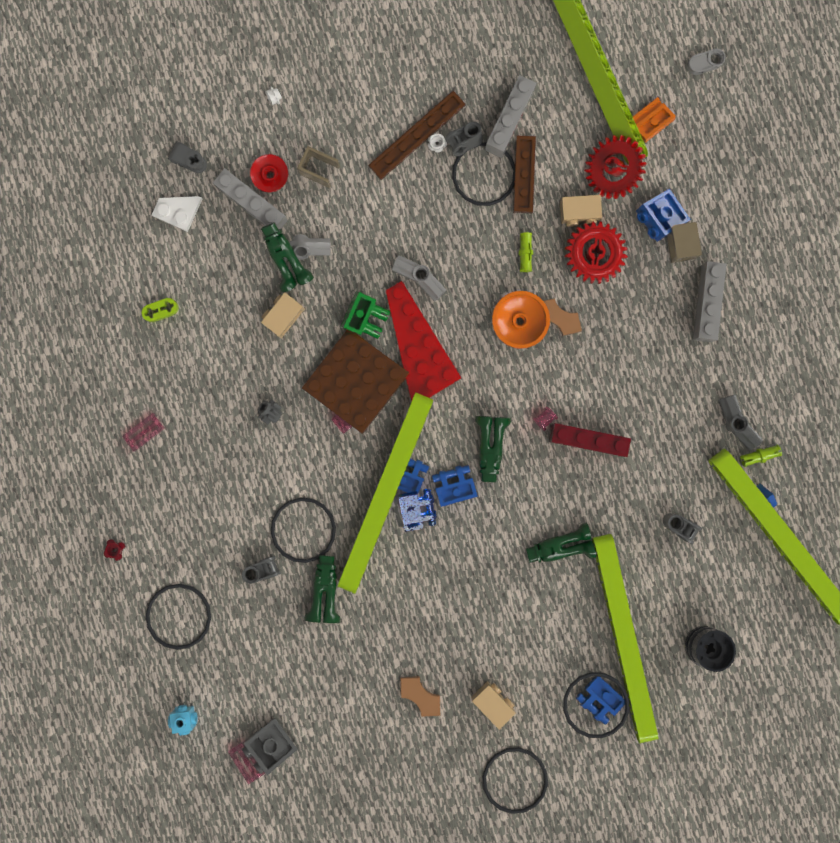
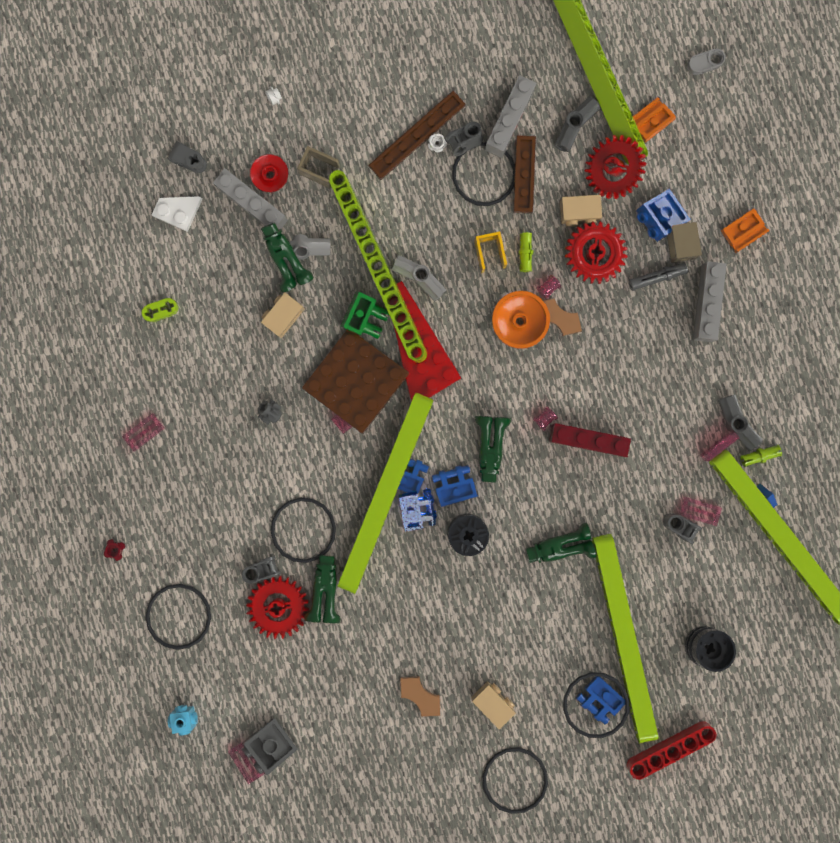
(259, 610): none -> red gear
(371, 259): none -> lime beam
(457, 530): none -> black wheel
(489, 237): none -> yellow piece
(548, 287): none -> clear pink bush
(581, 115): none -> dark grey piece
(666, 273): none -> dark grey pin
(681, 750): none -> red beam
(684, 506): none -> clear pink tile
(719, 446): none -> clear pink tile
(744, 230): none -> orange plate

